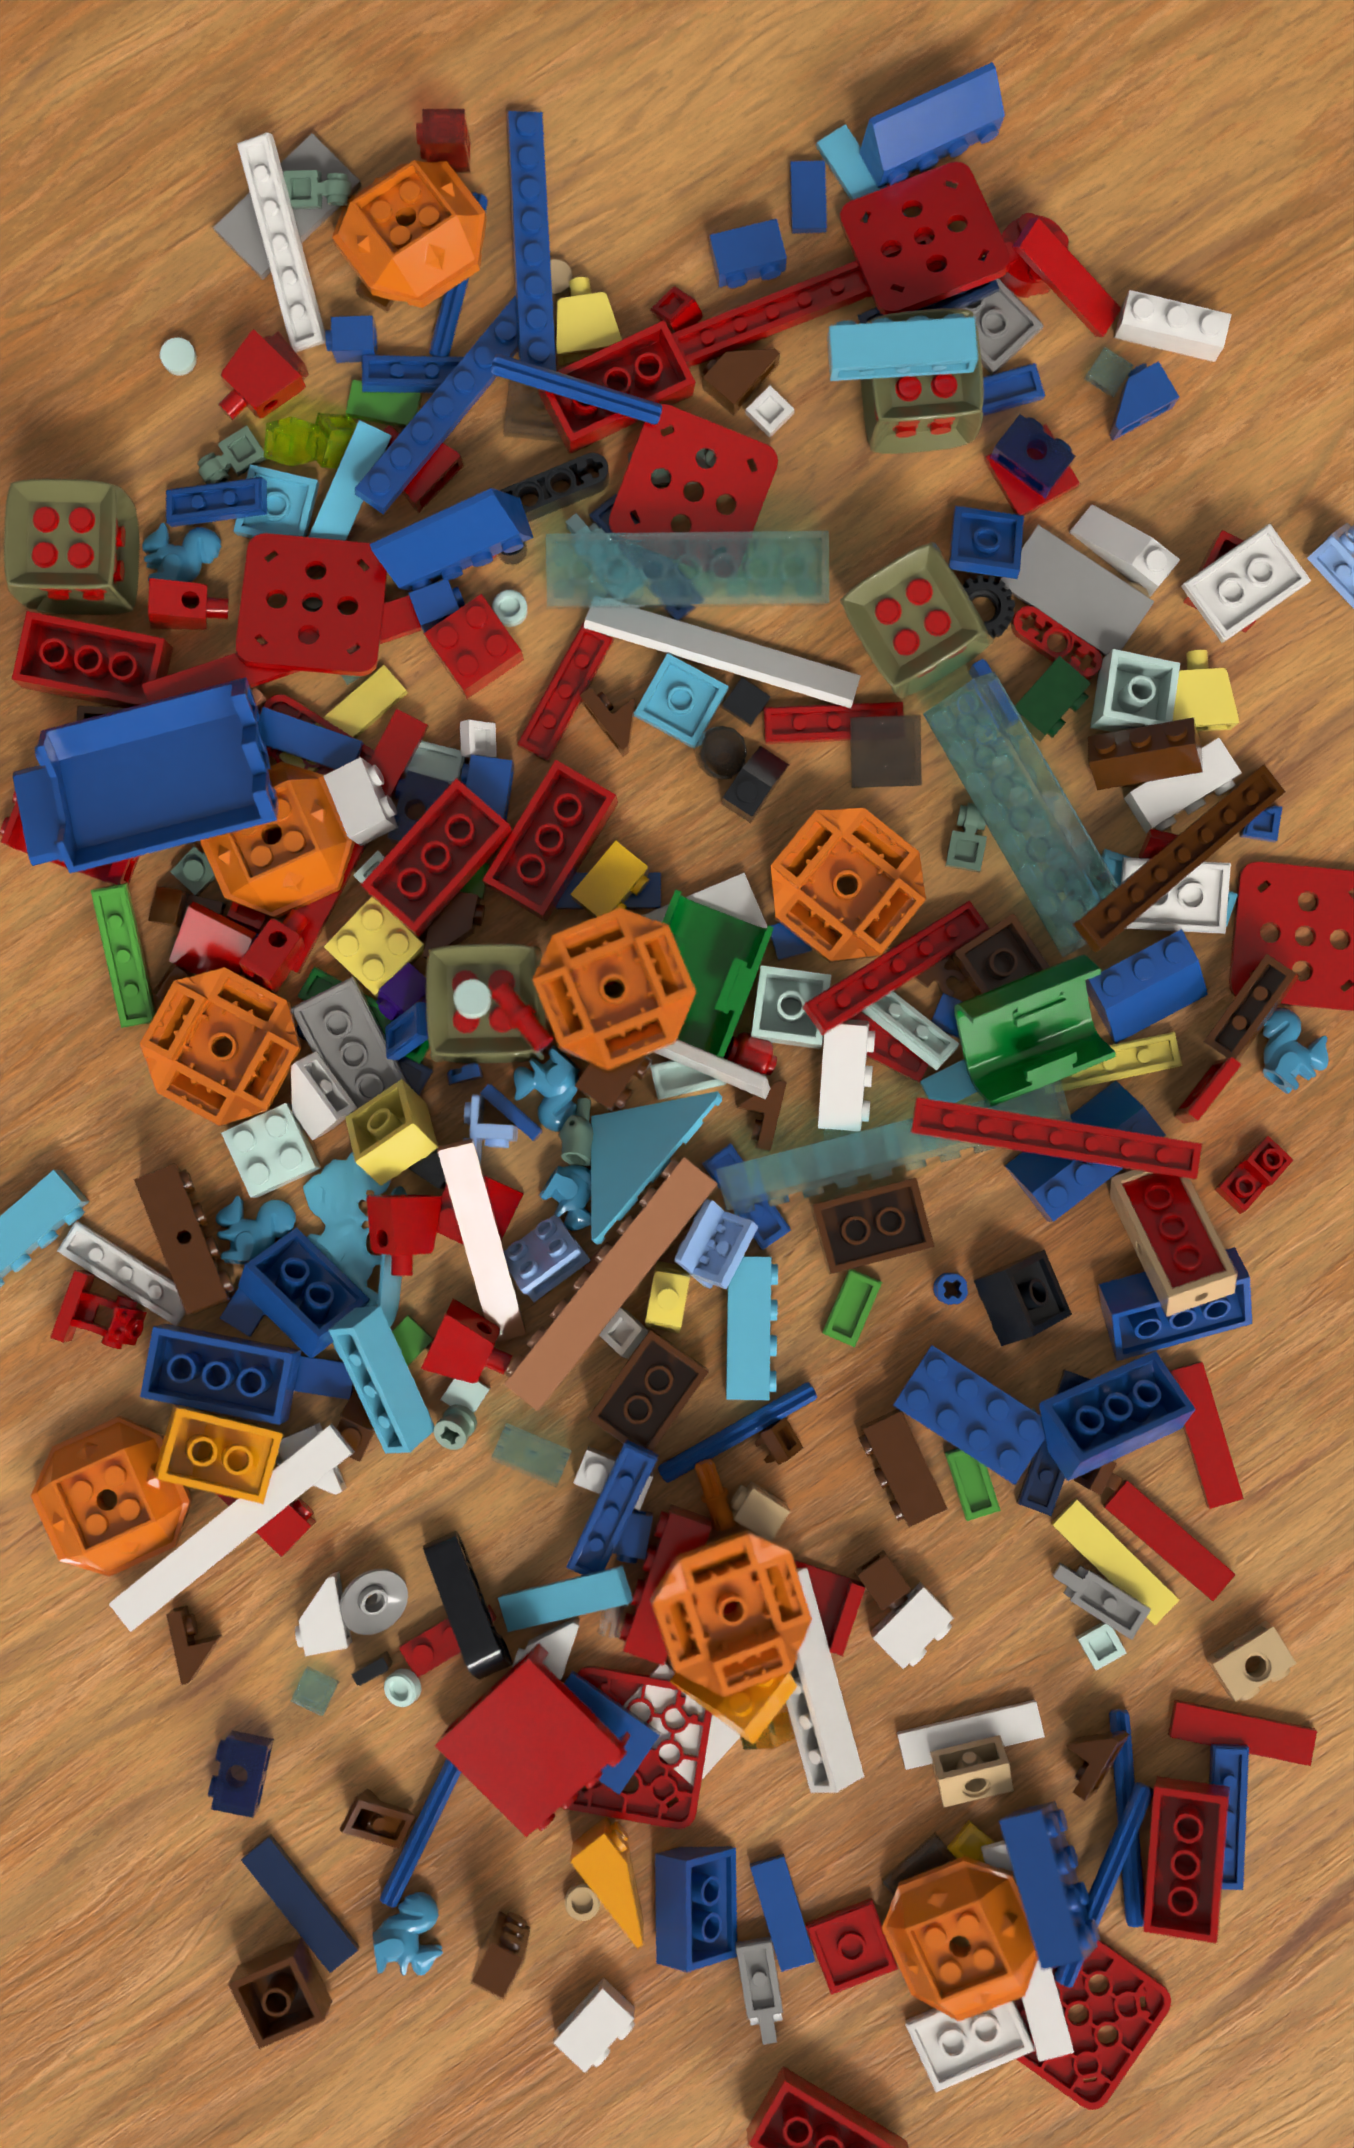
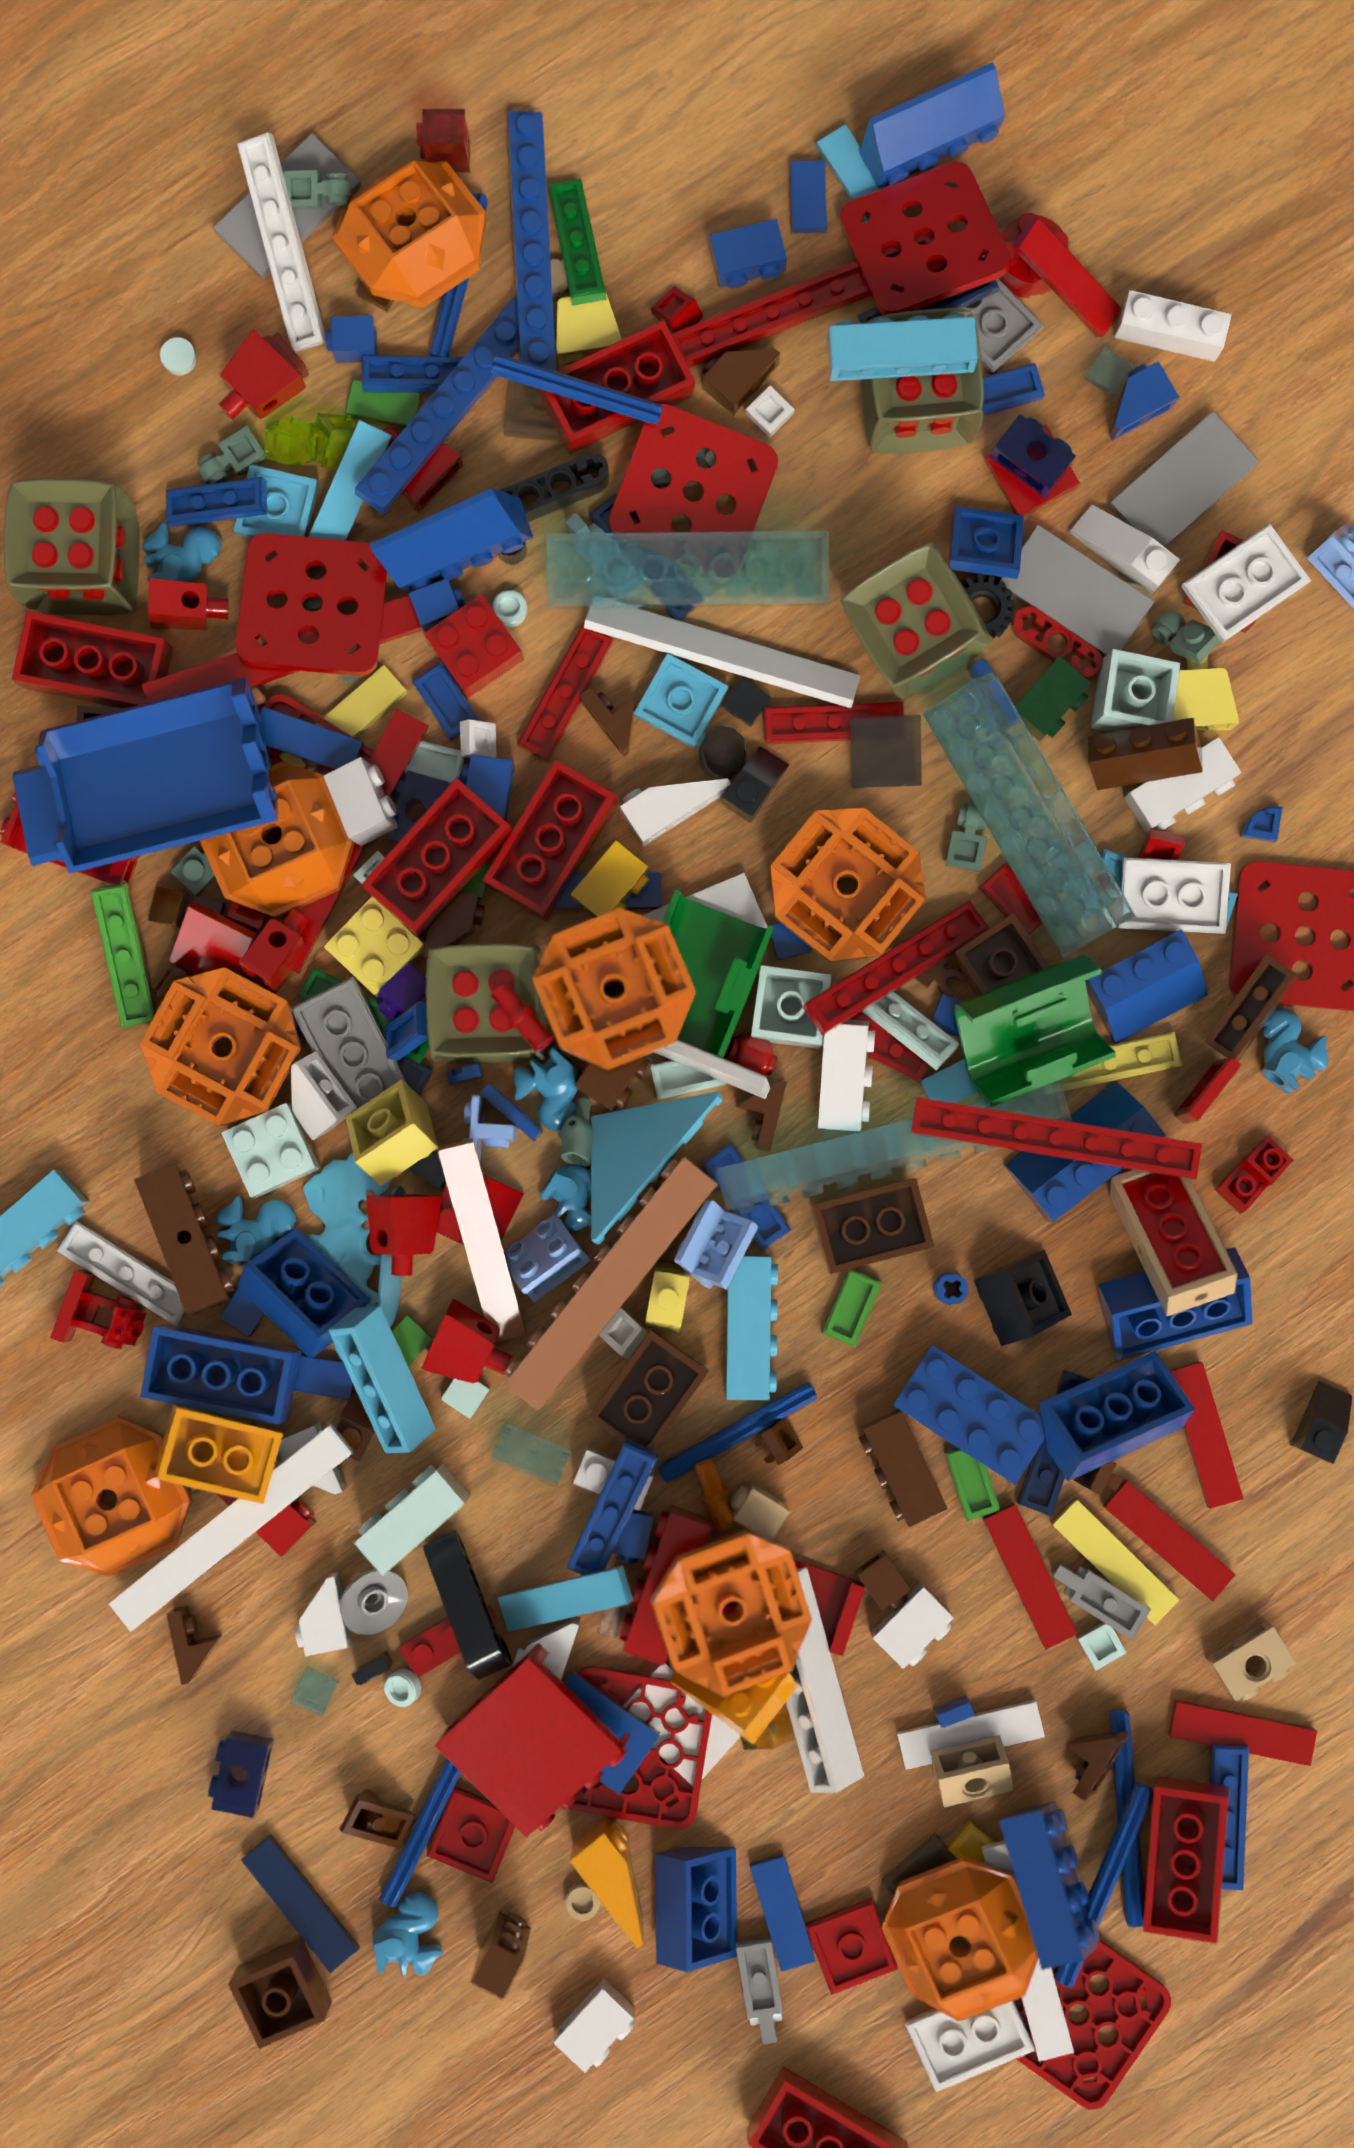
(411, 1517): none -> light aqua brick
(444, 699): none -> blue tile
(455, 1427): sand green wheel -> none
(471, 1835): none -> red tile
(472, 999): light aqua tile -> none
(576, 242): none -> green tile
(664, 807): none -> white slope
(953, 1711): none -> blue tile
(1009, 897): none -> red tile
(1029, 1576): none -> red tile
(1178, 858): reddish brown plate -> none
(1185, 481): none -> light grey tile
(1192, 641): none -> sand green plate
(1324, 1423): none -> black slope

